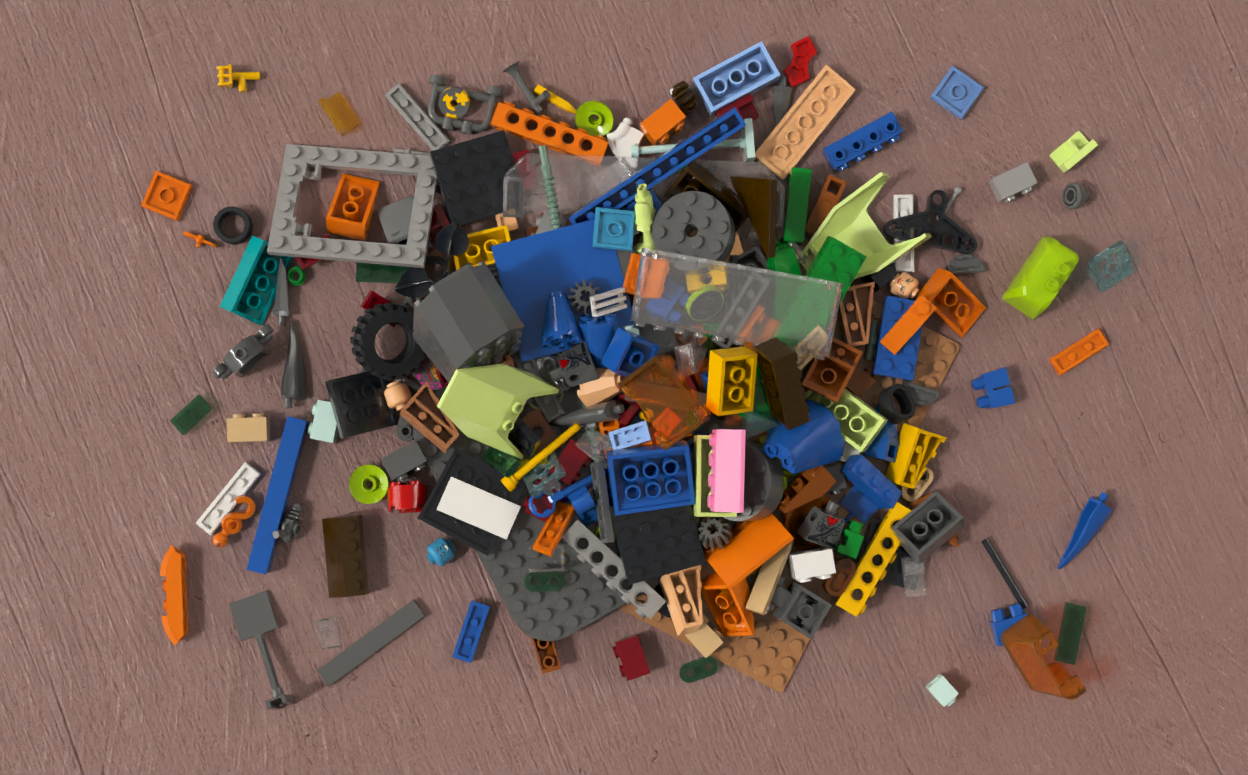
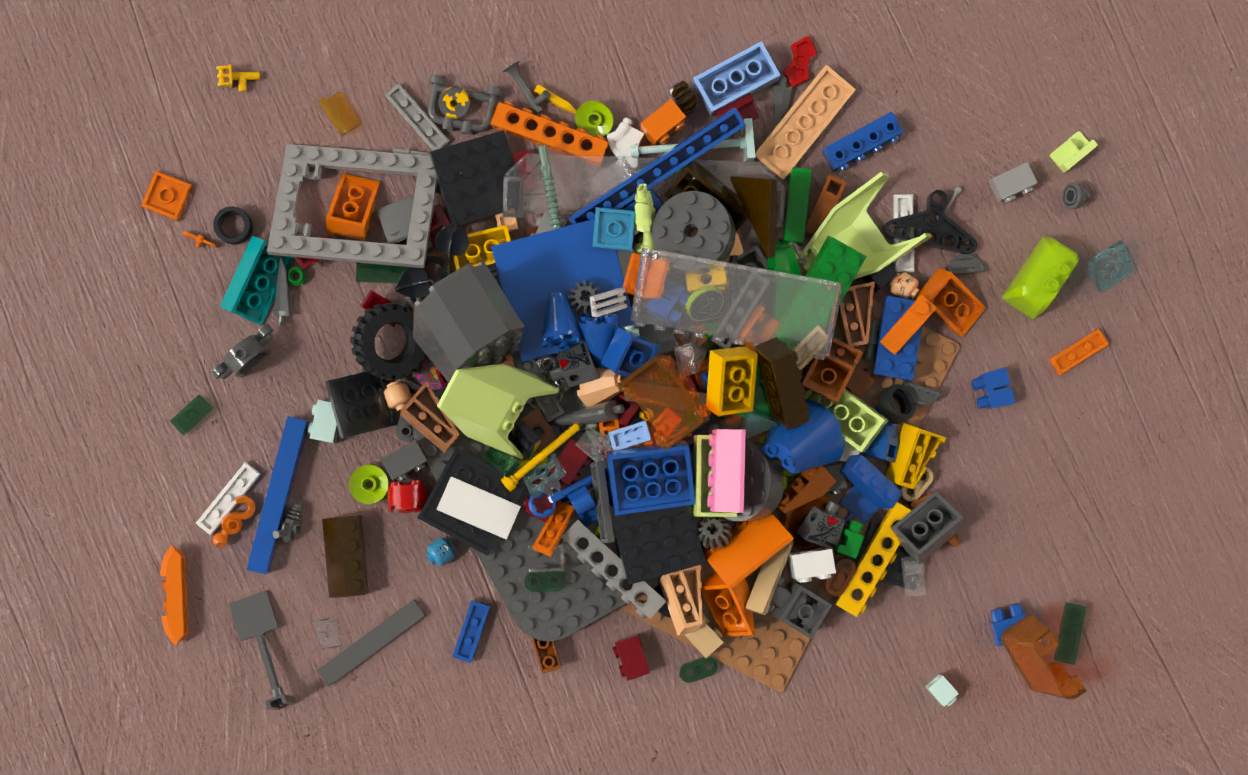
(248, 429): tan brick -> none
(293, 379): dark grey piece -> none
(956, 92): medium blue tile -> none
(1004, 572): black bar -> none
(1089, 523): blue piece -> none

